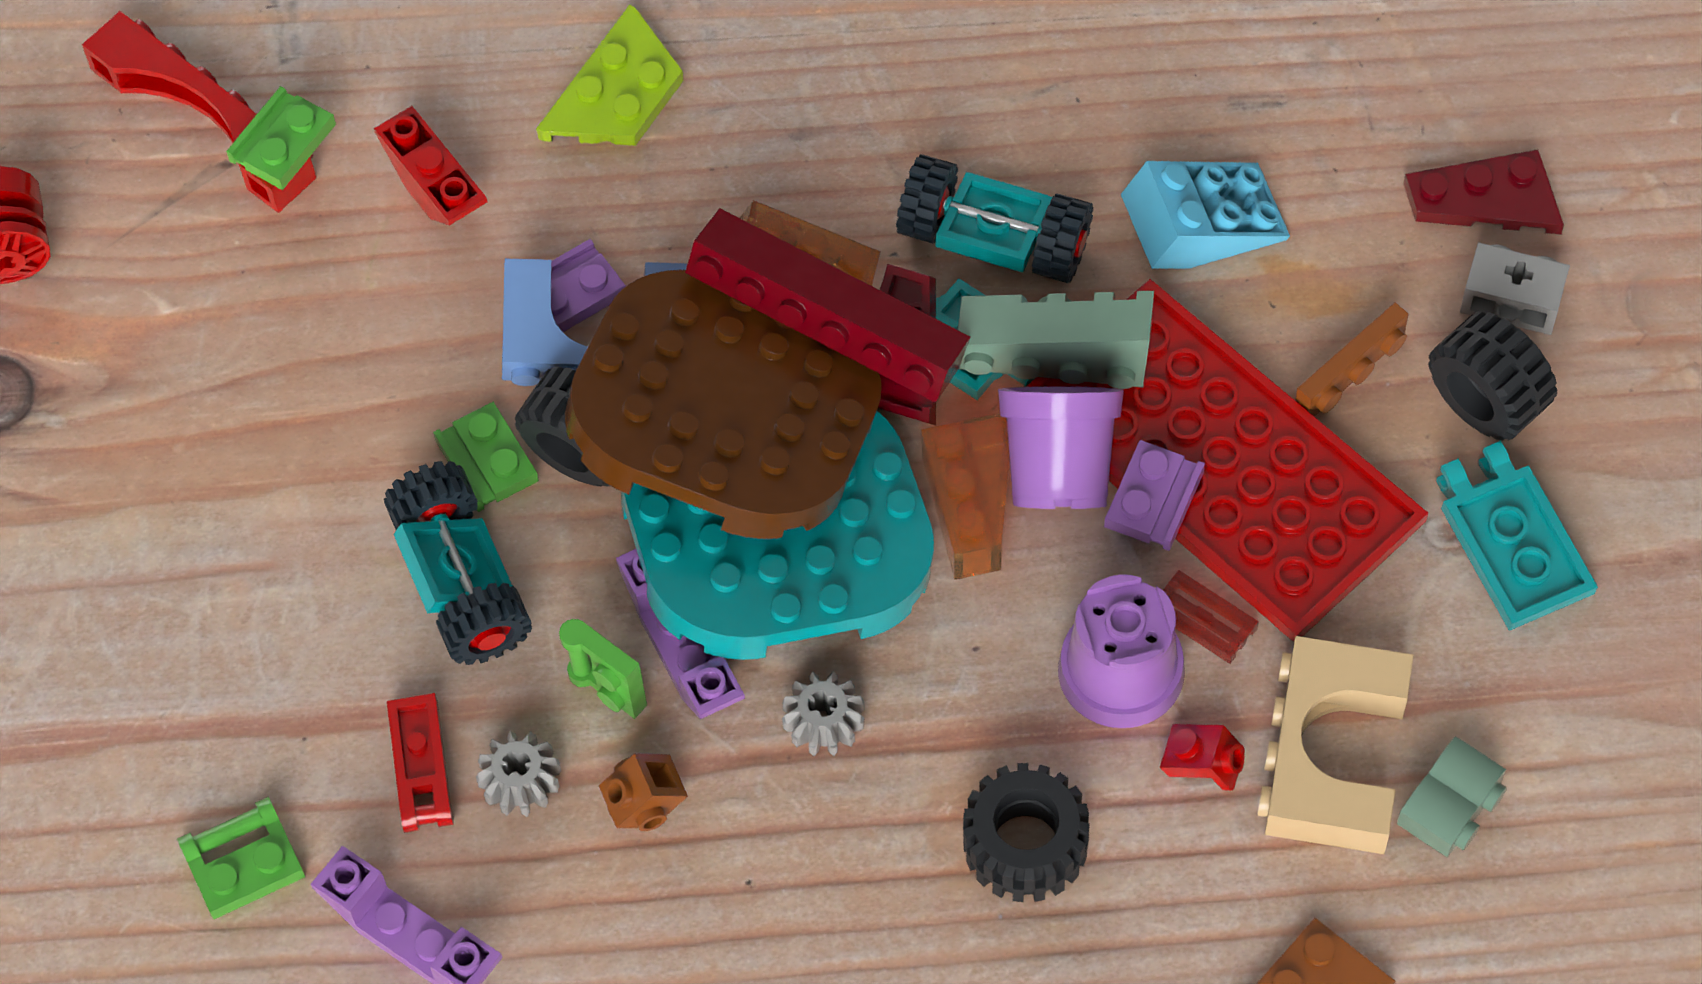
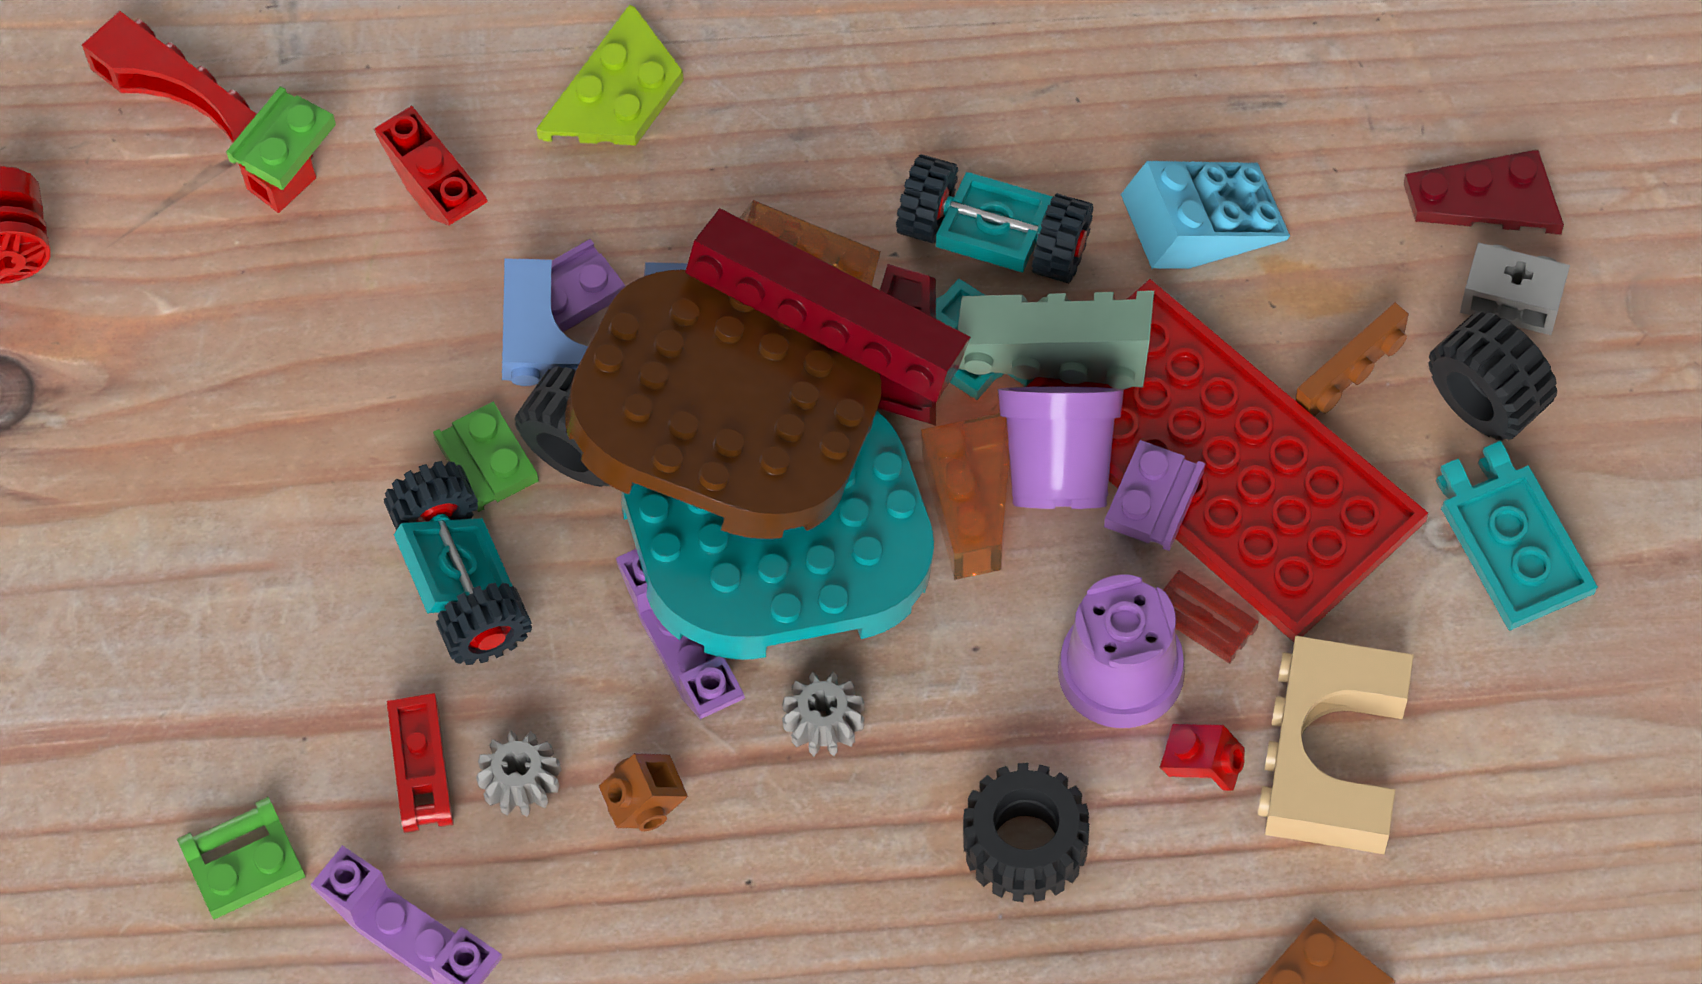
(606, 670): bright green plate -> none
(1452, 797): sand green brick -> none

